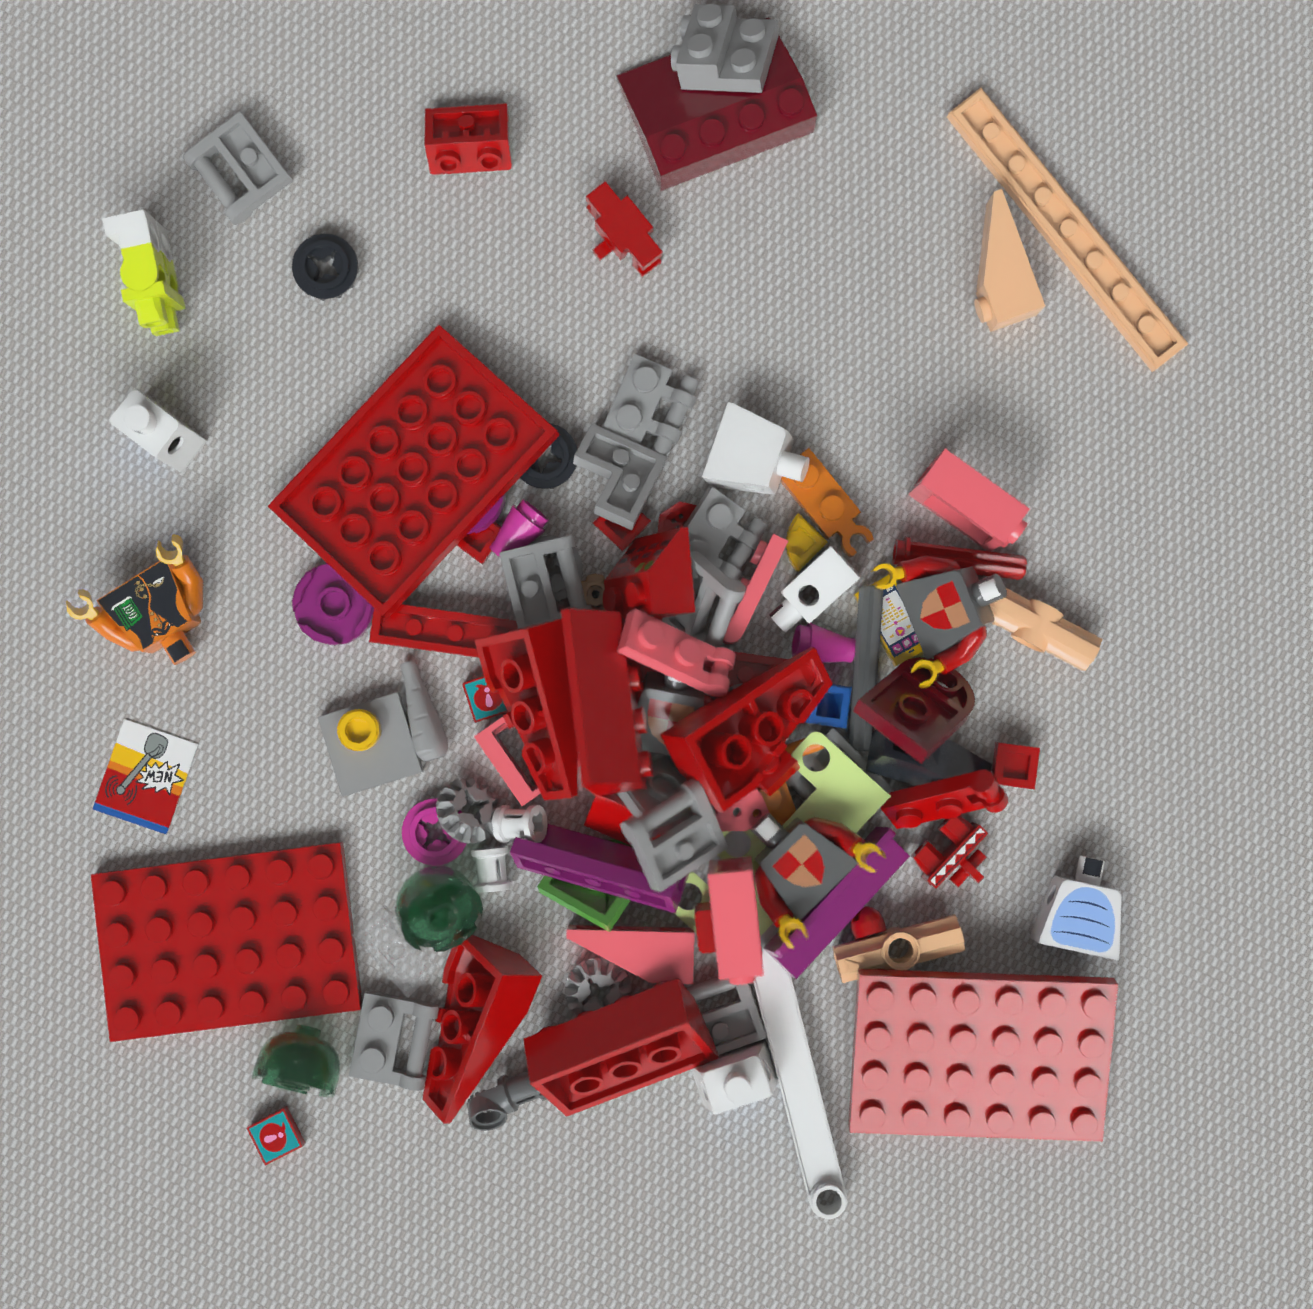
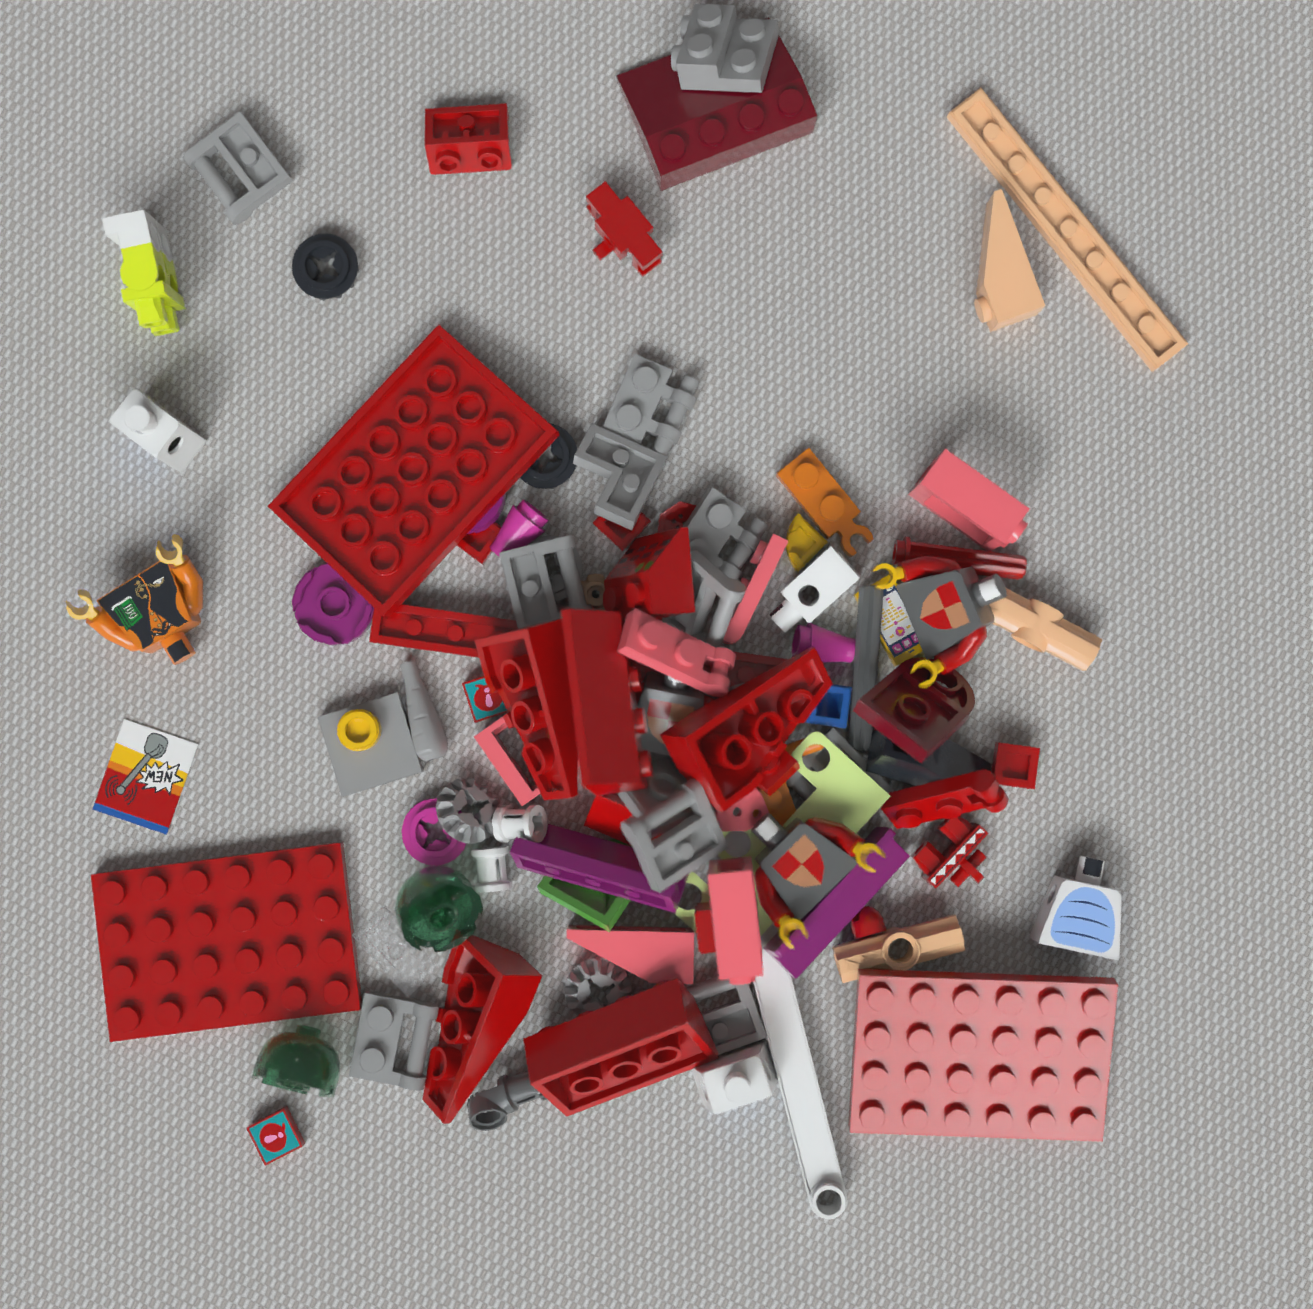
(752, 454): white torso -> none

